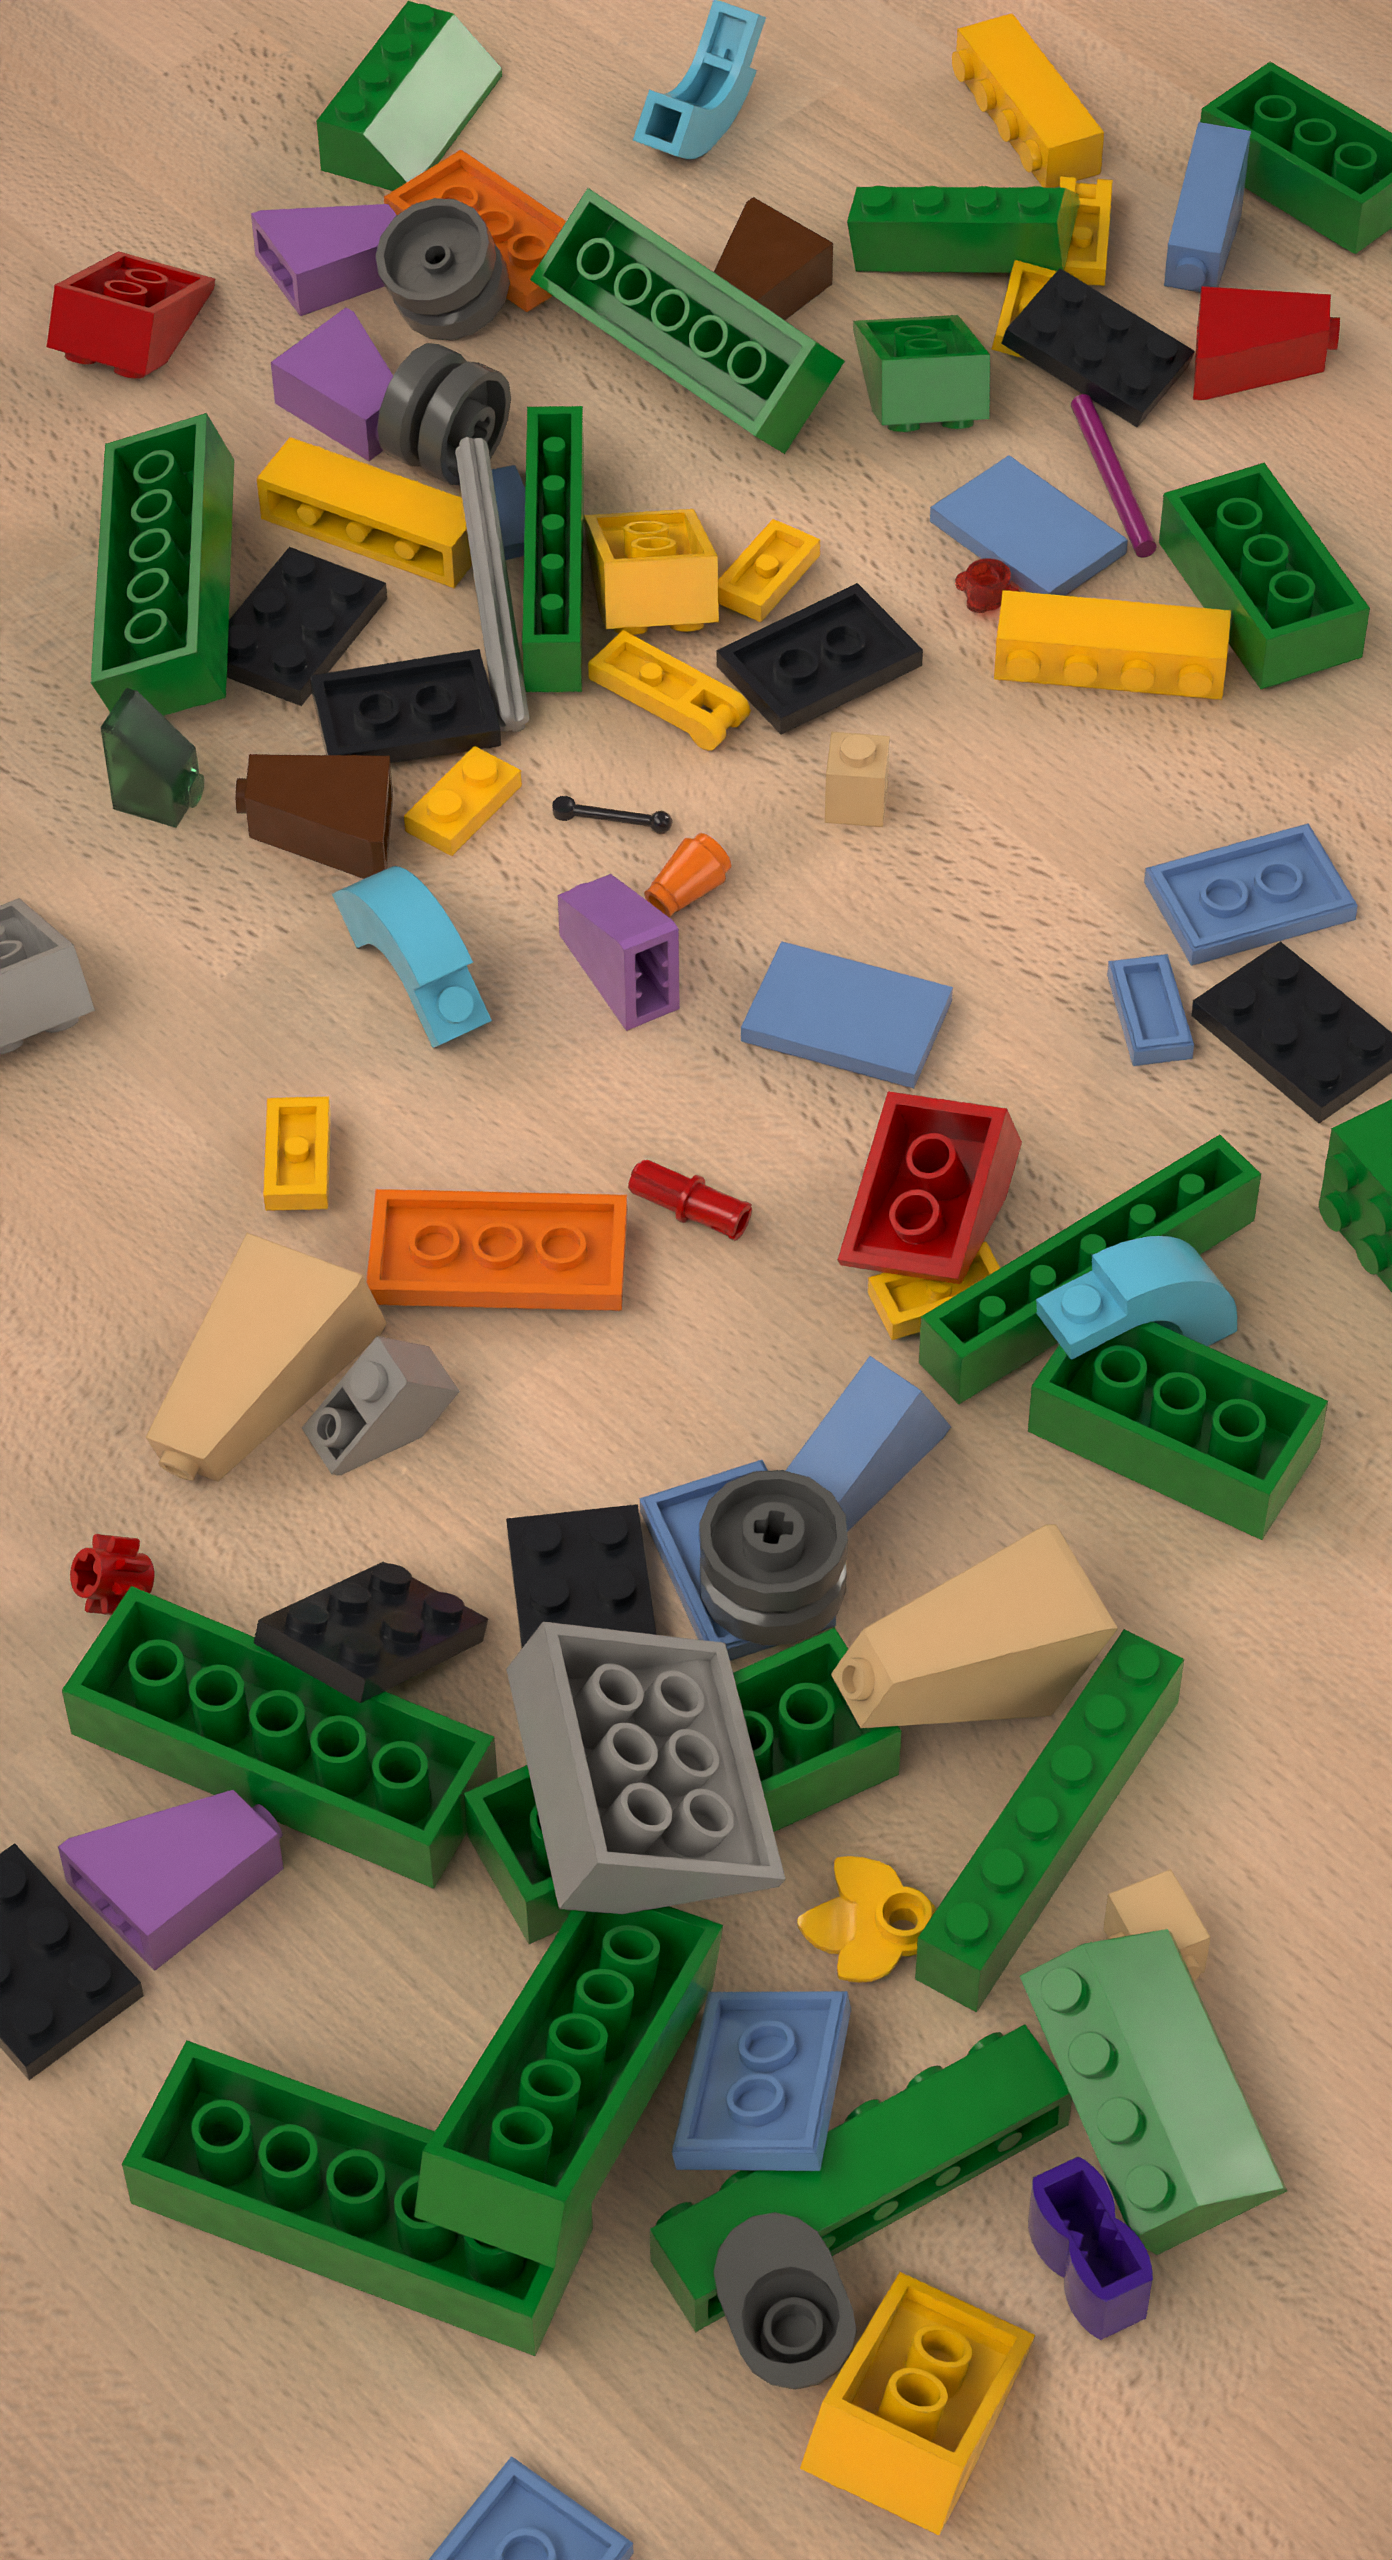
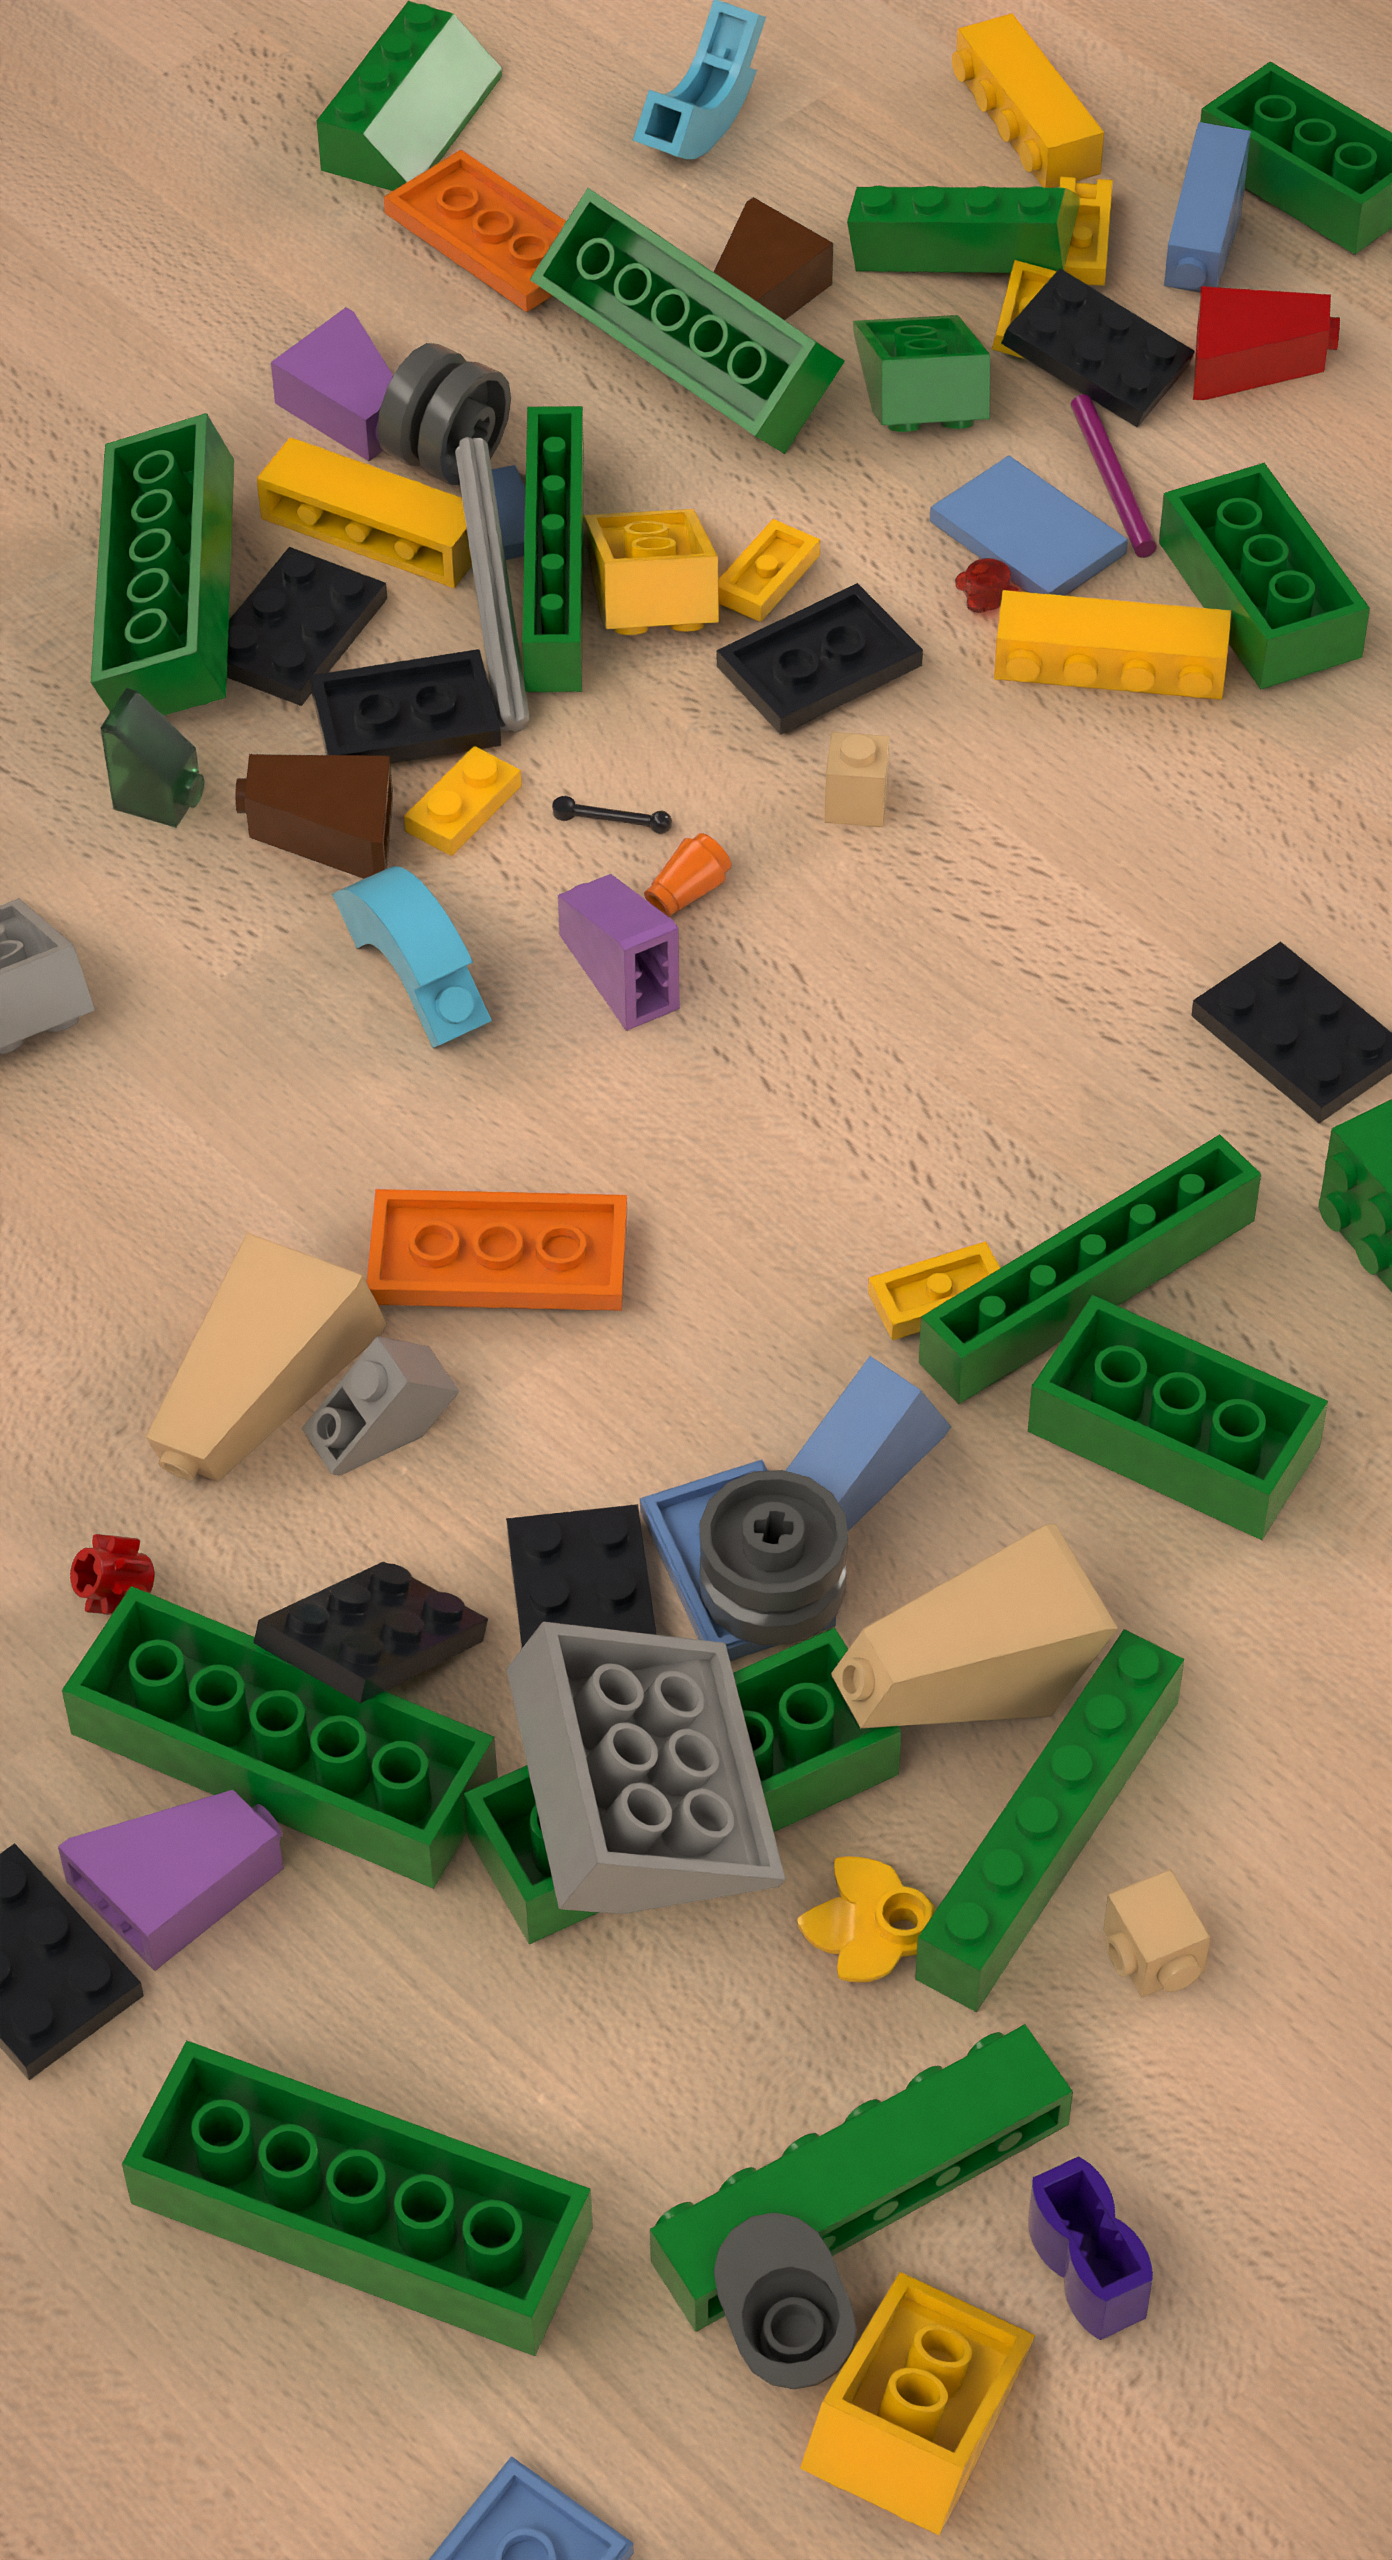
(125, 313): red slope -> none
(297, 1153): yellow plate -> none
(321, 251): medium lavender slope -> none
(442, 269): dark grey wheel -> none
(567, 2079): green brick -> none
(669, 689): yellow plate -> none
(690, 1199): red axle -> none
(762, 2081): medium blue tile -> none
(847, 1014): medium blue tile -> none
(930, 1187): red slope -> none
(1135, 1285): medium azure arch -> none
(1150, 1010): medium blue tile -> none
(1152, 2087): green slope -> none
(1250, 894): medium blue tile -> none

